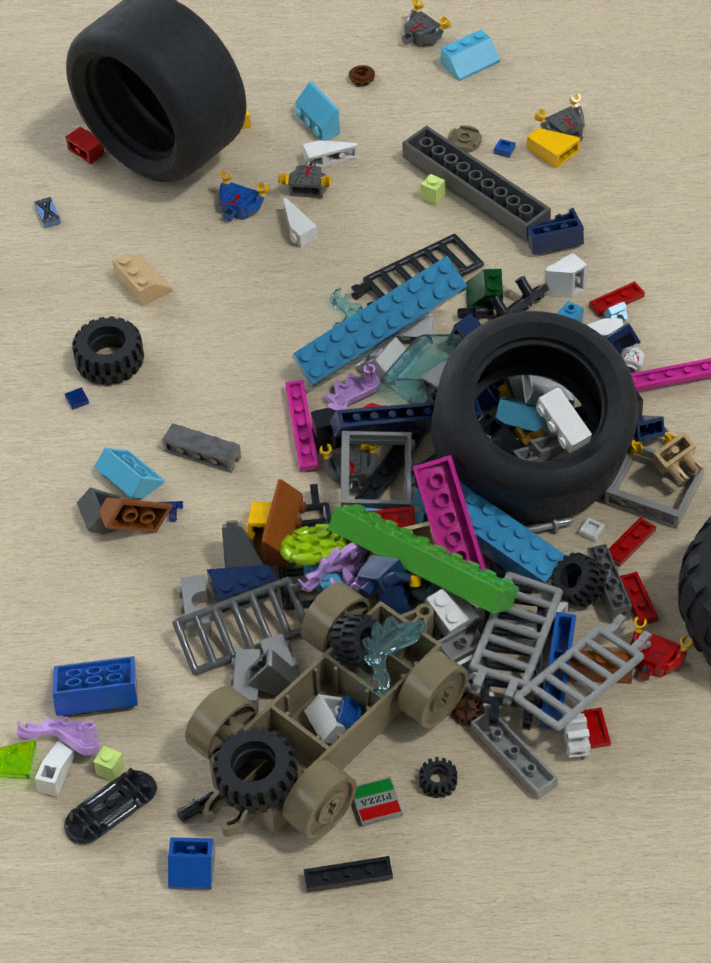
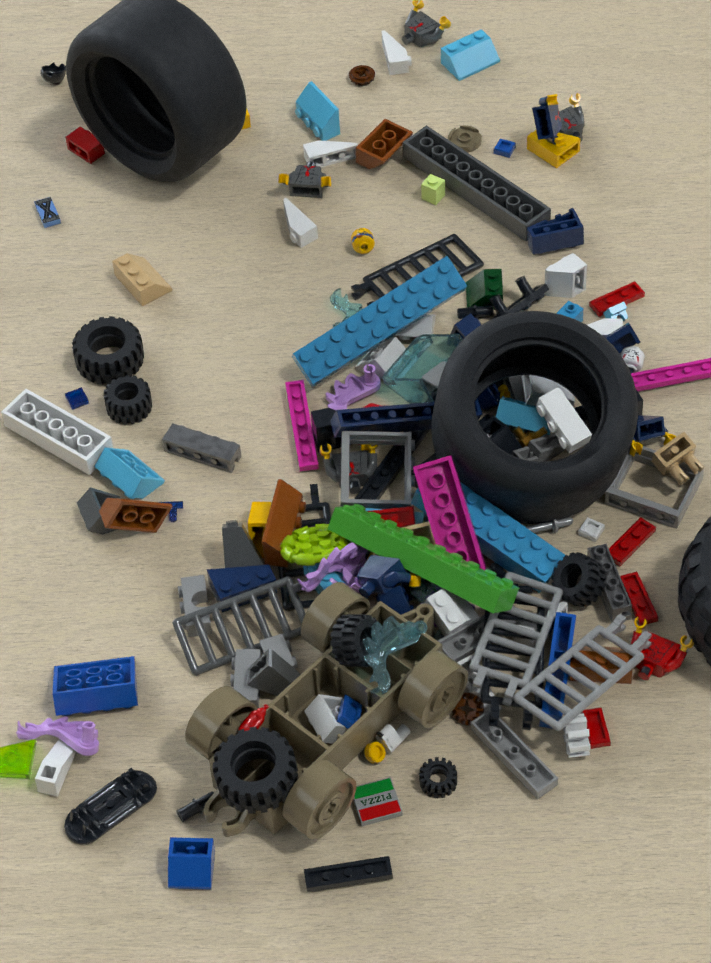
(53, 73): none -> black hair
(56, 430): none -> white brick
(109, 763): yellowish green brick -> none
(117, 402): none -> black tyre
(239, 200): blue torso -> none
(254, 719): none -> red piece
(362, 240): none -> yellow head
(374, 752): none -> yellow tile
(381, 144): none -> dark orange slope
(392, 738): none -> white piece
(395, 54): none -> white slope
(548, 120): none -> dark blue torso

